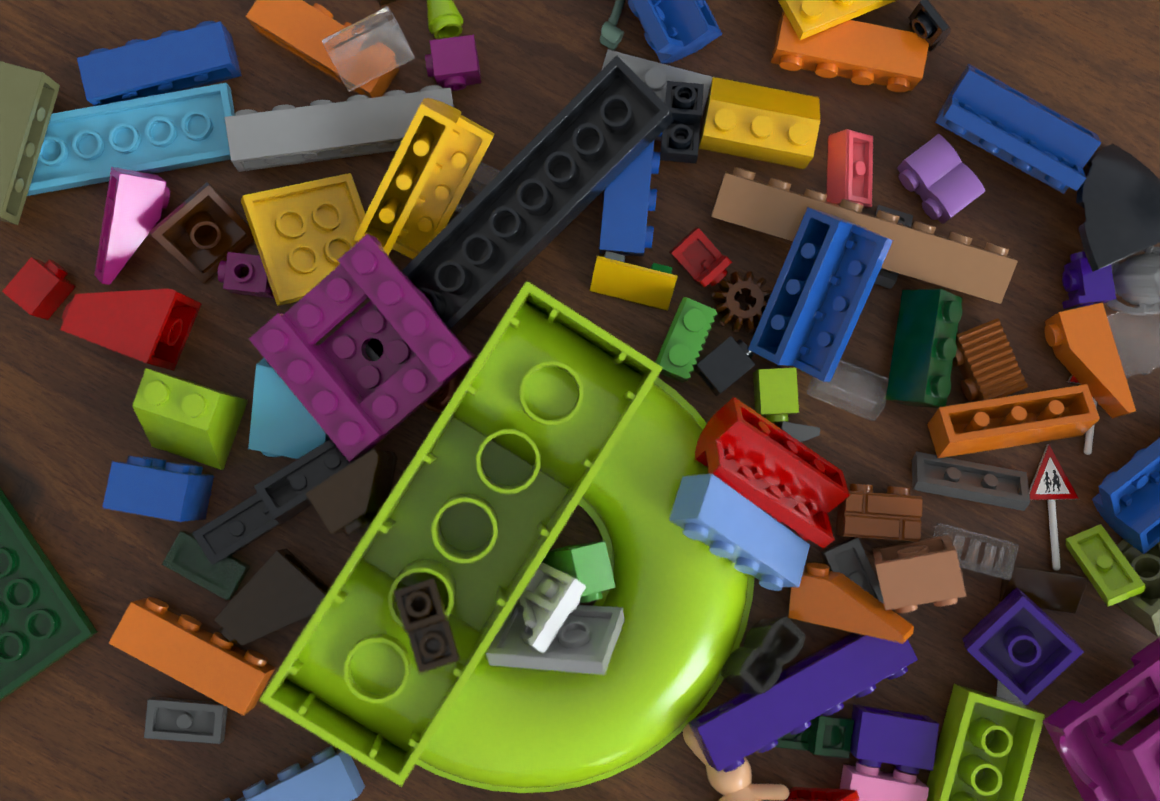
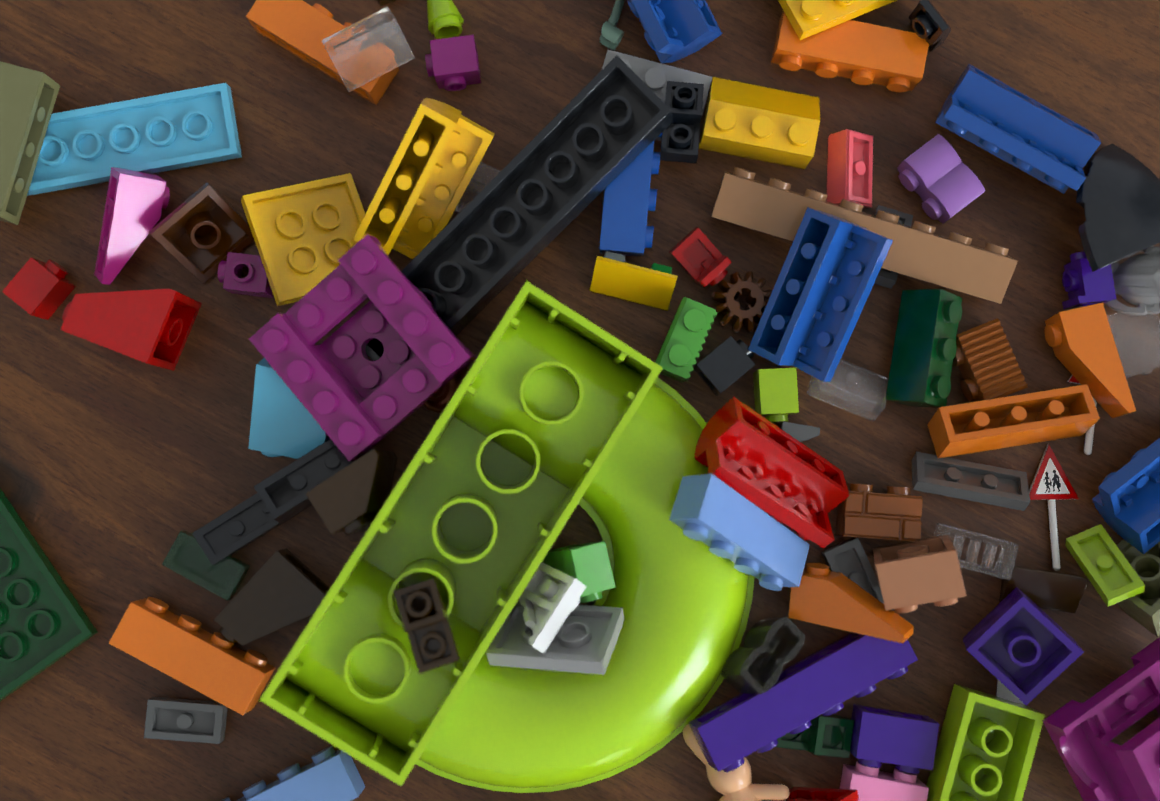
(158, 490): blue brick -> none
(160, 64): blue brick -> none
(188, 417): lime slope -> none
(324, 129): light grey brick -> none

